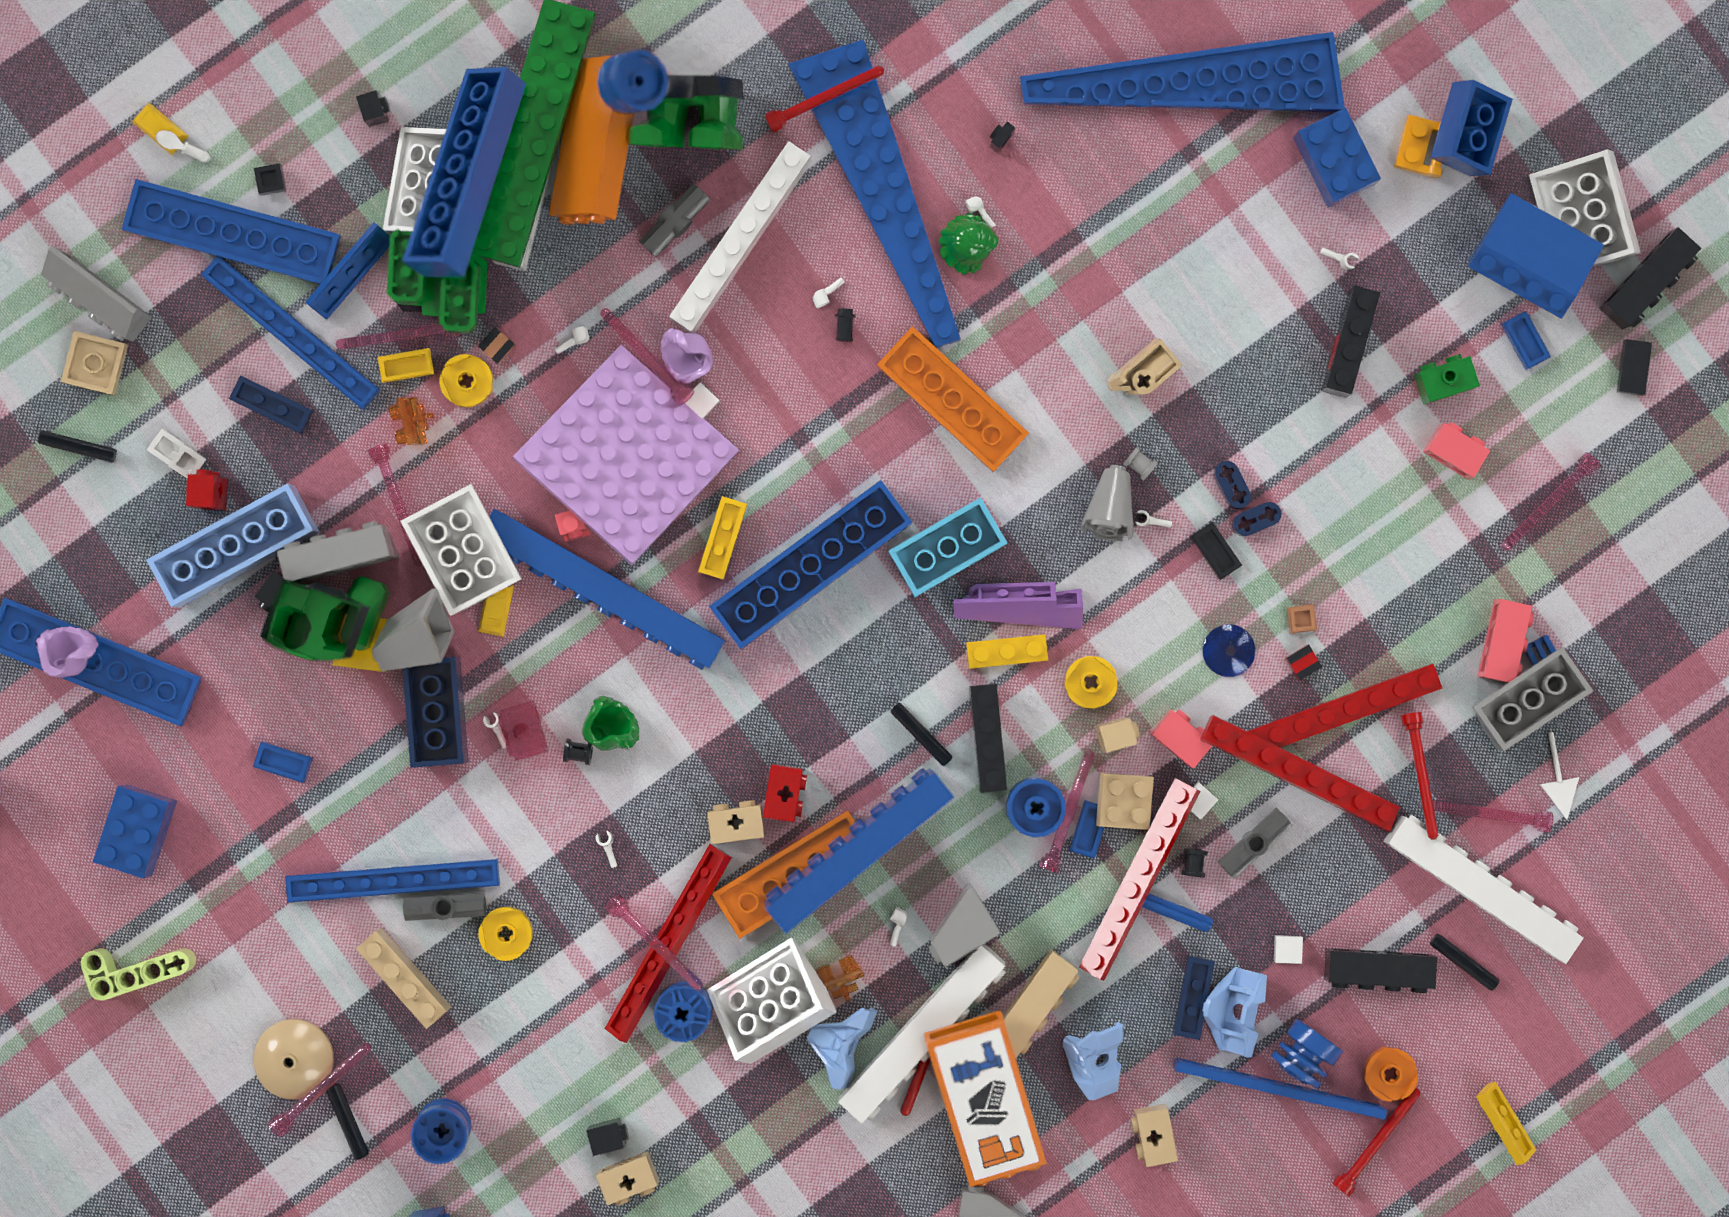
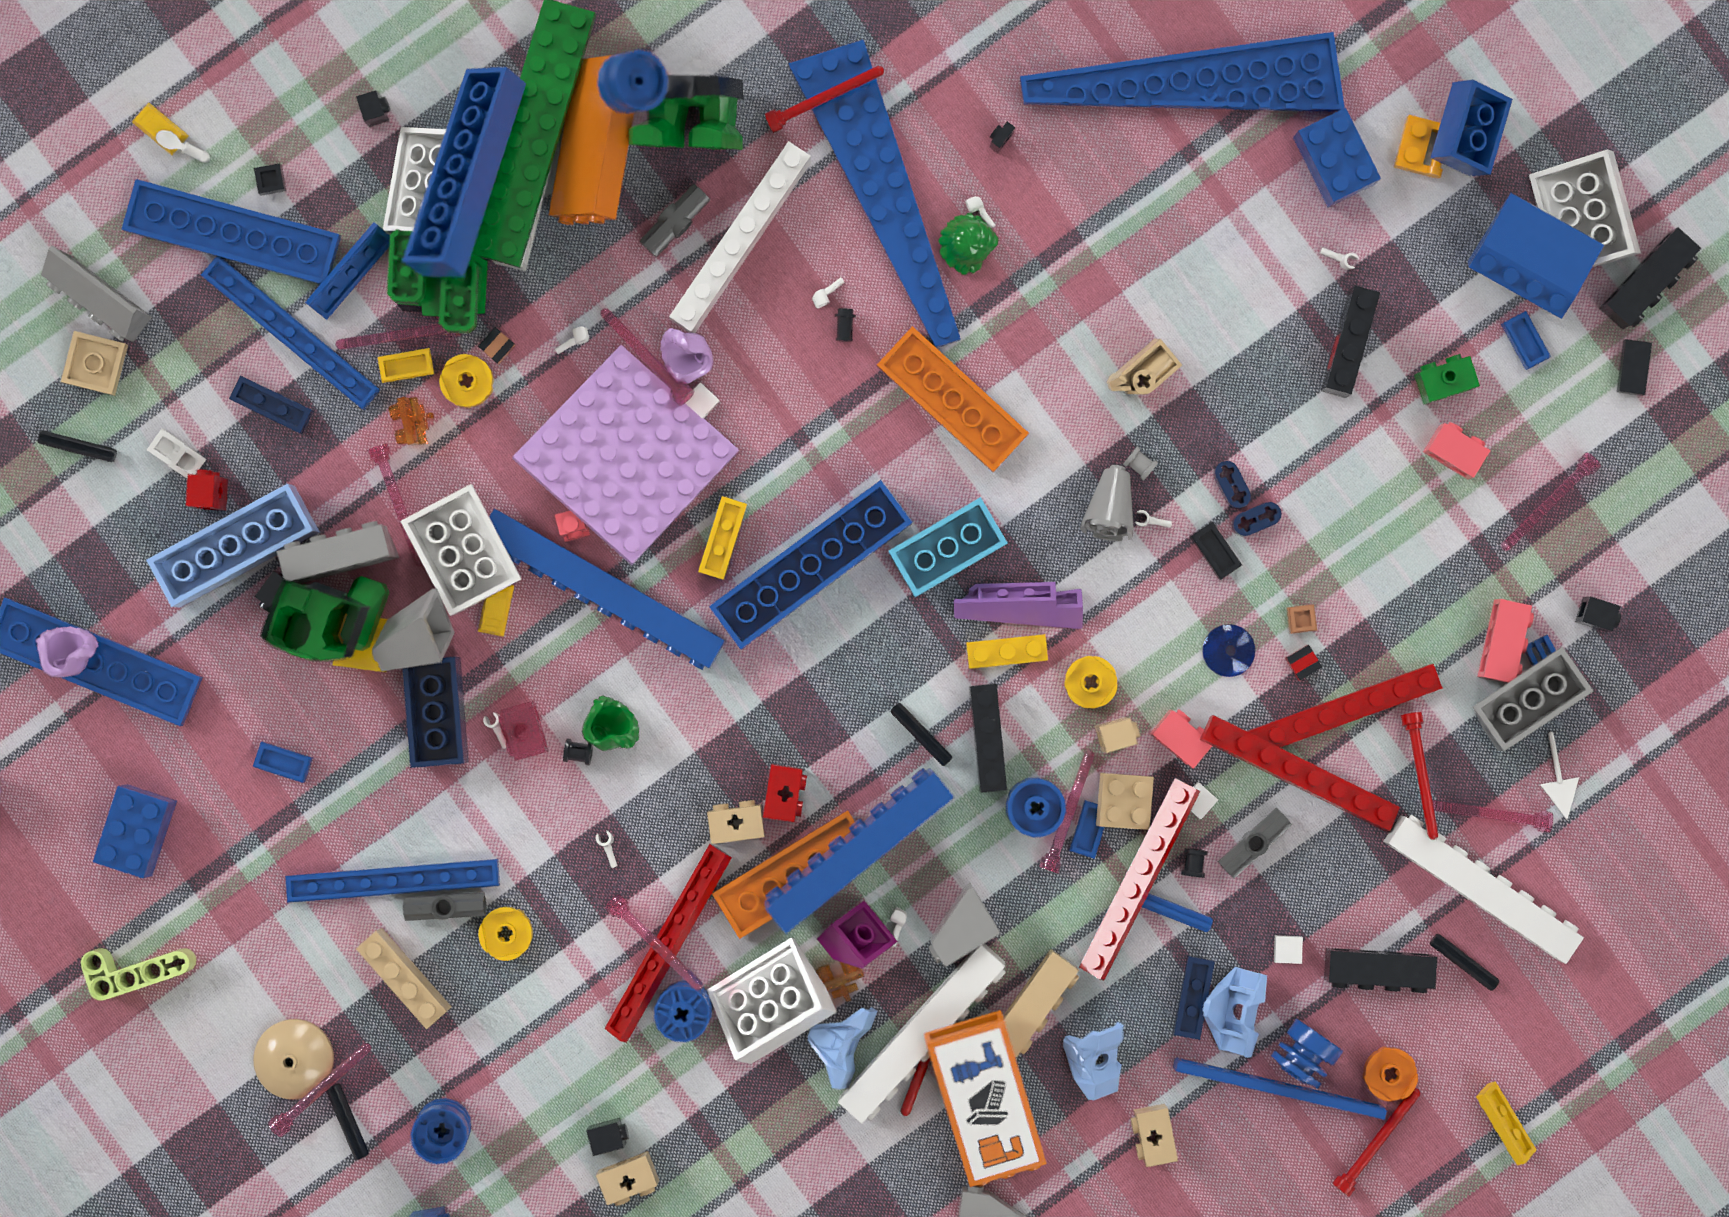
(857, 937): none -> magenta slope
(1598, 614): none -> black brick

